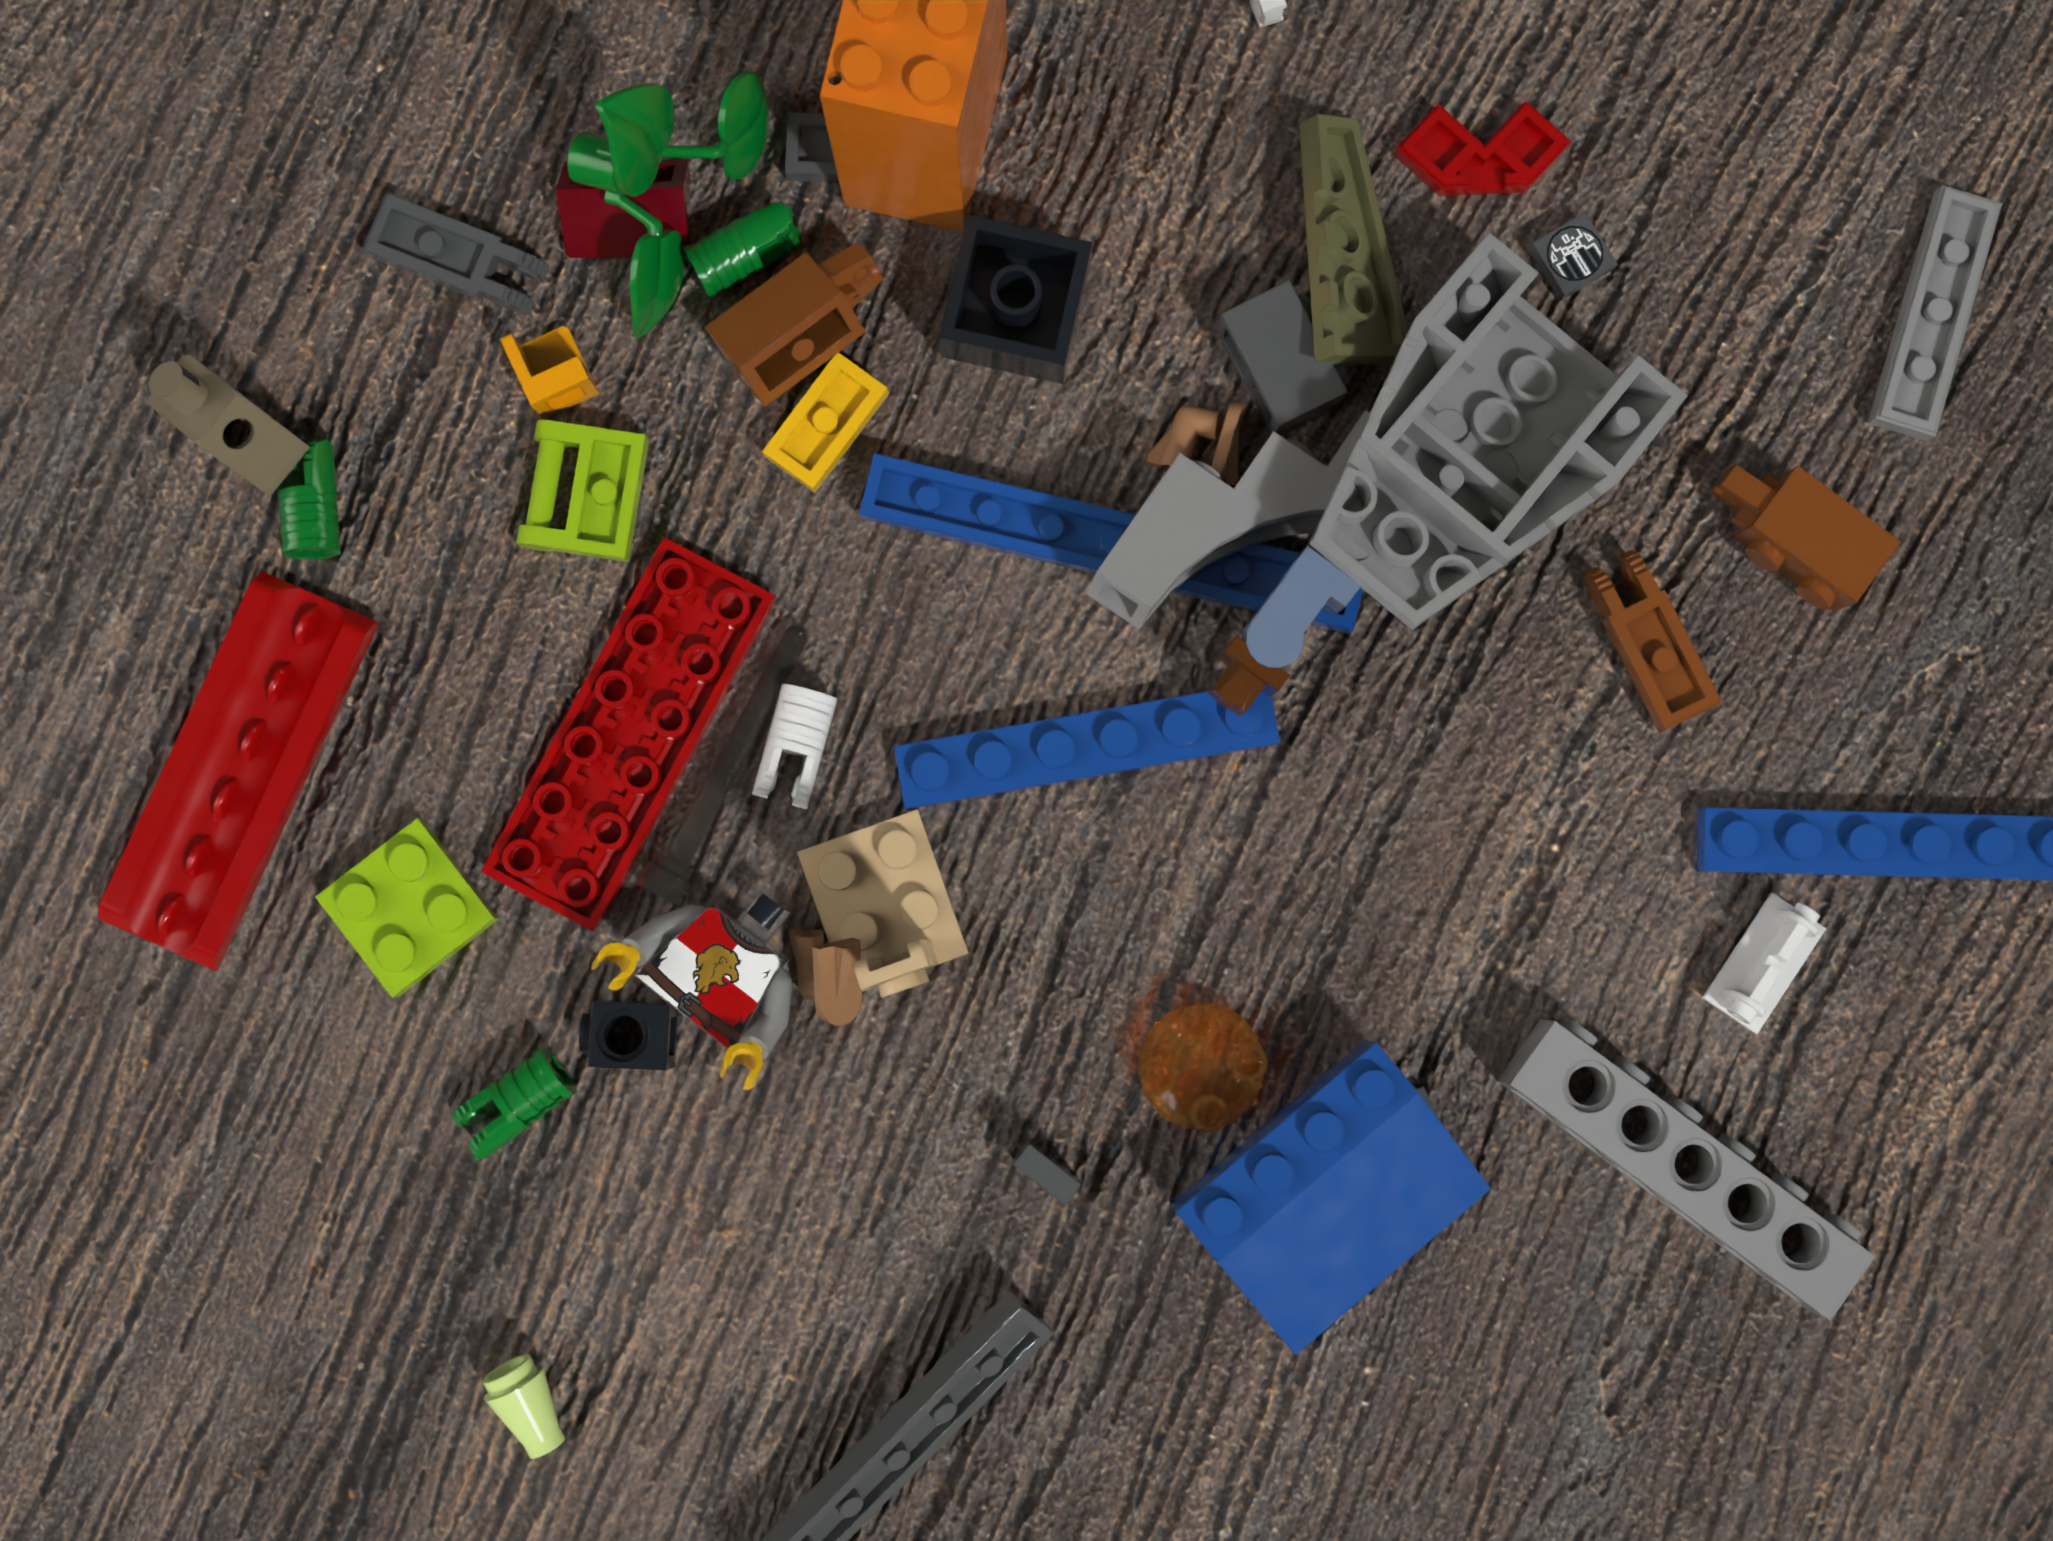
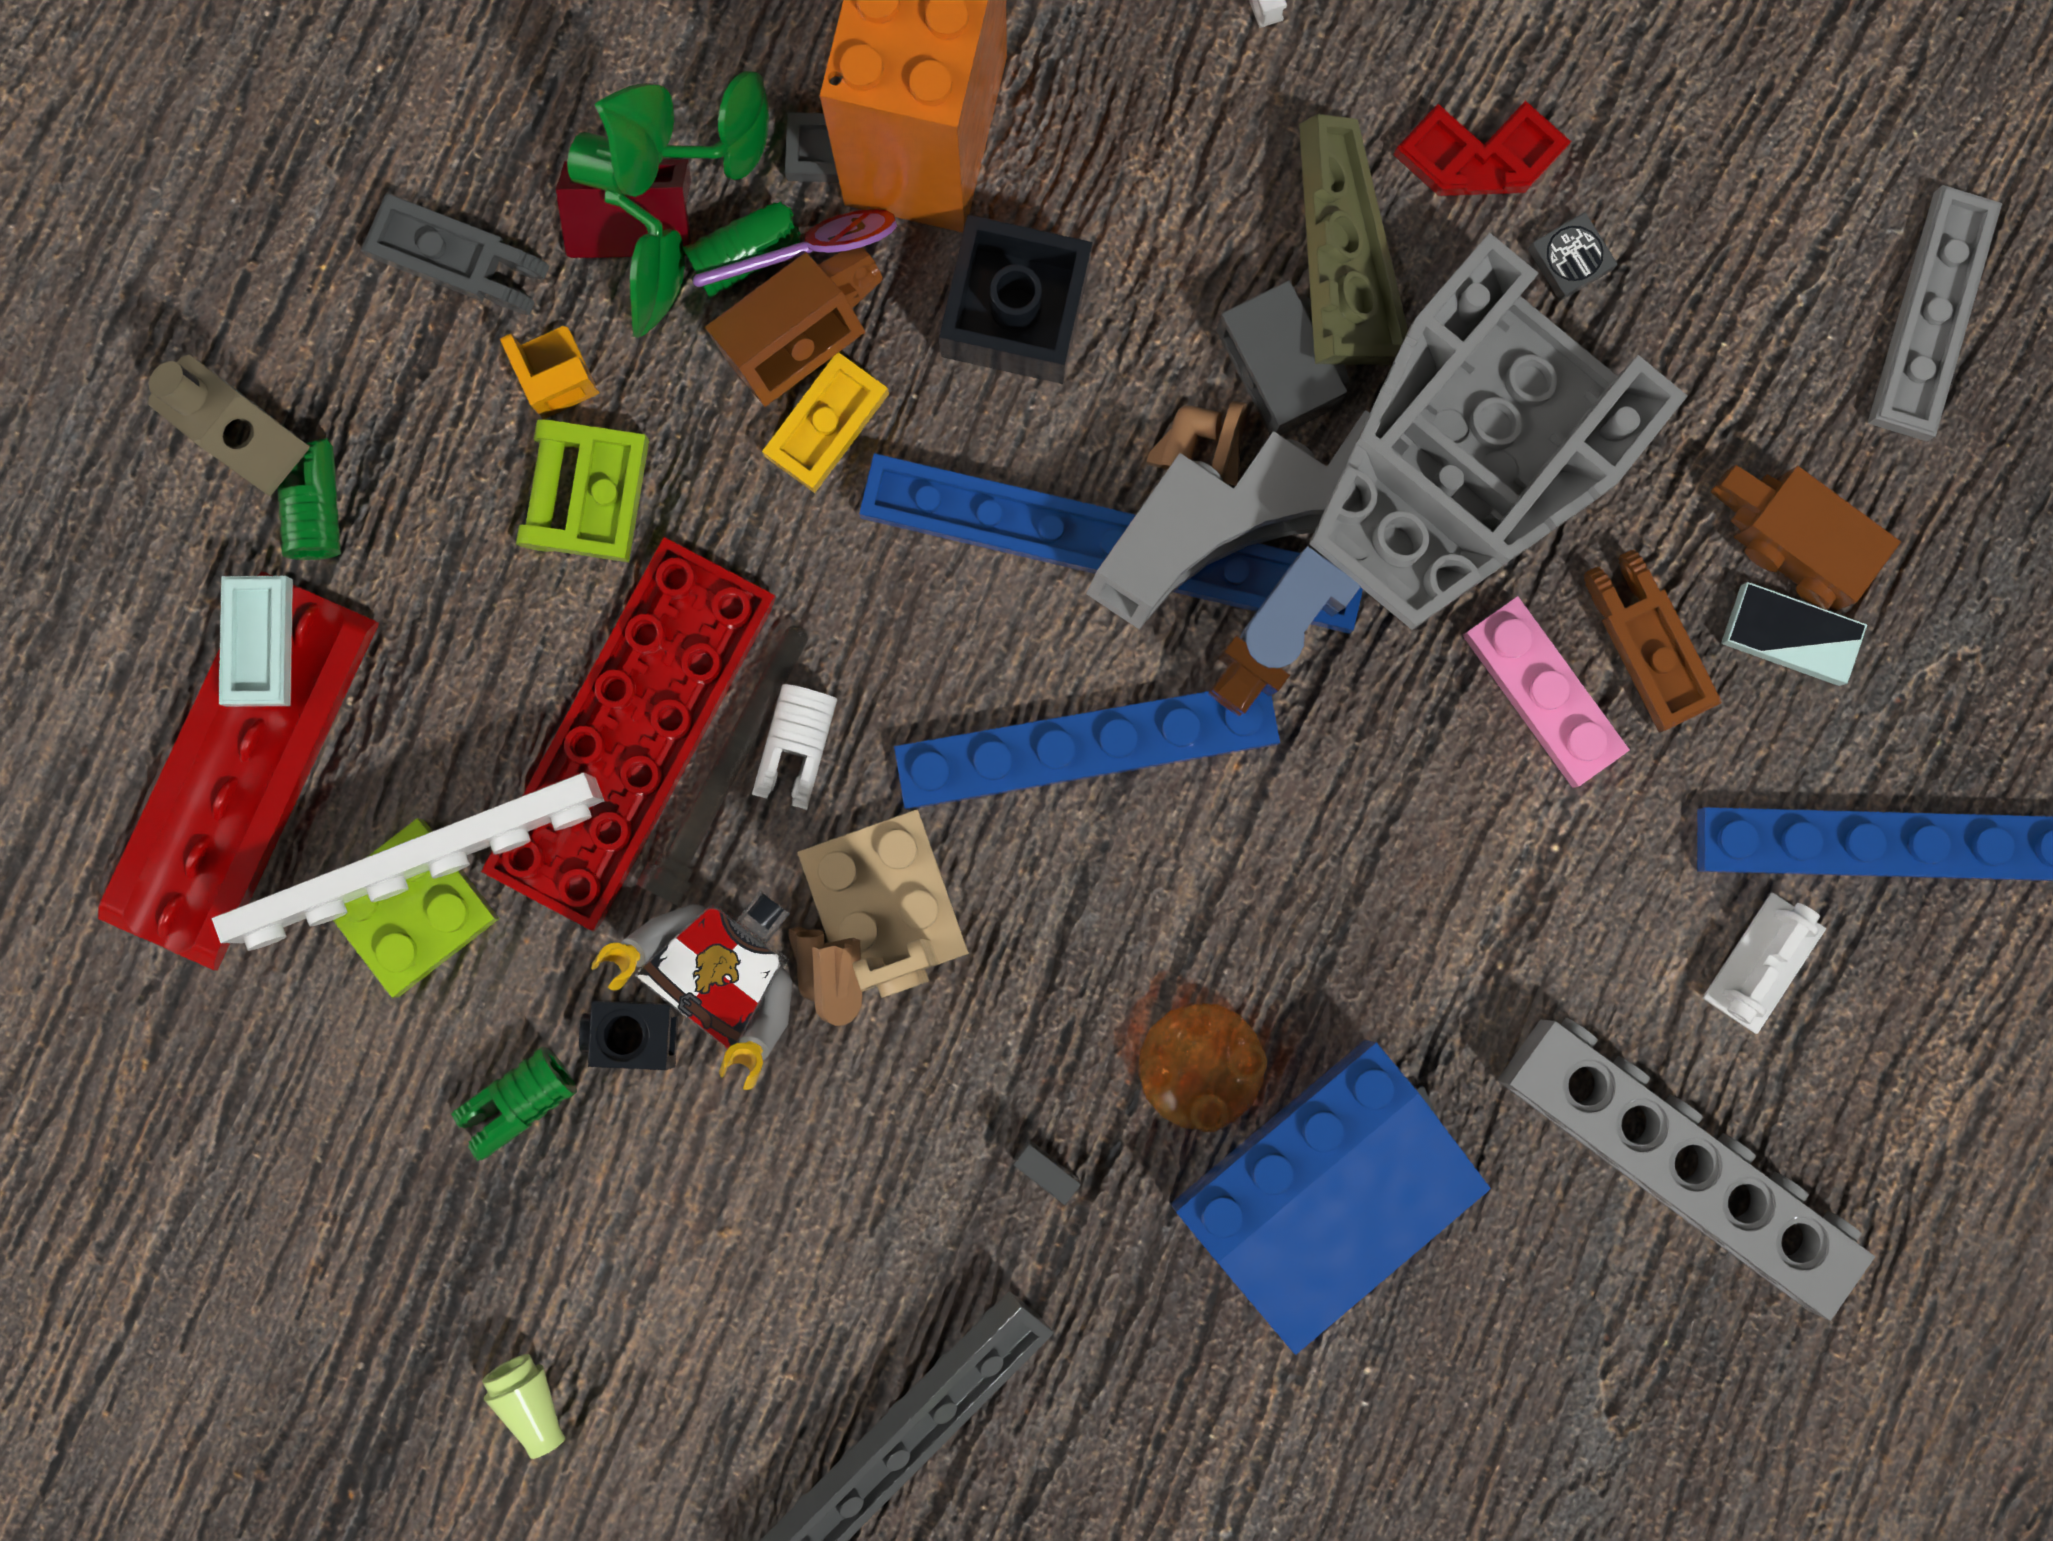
(255, 641): none -> light aqua tile
(386, 872): none -> white plate
(831, 235): none -> medium lavender piece
(1546, 692): none -> bright pink plate
(1794, 634): none -> tile

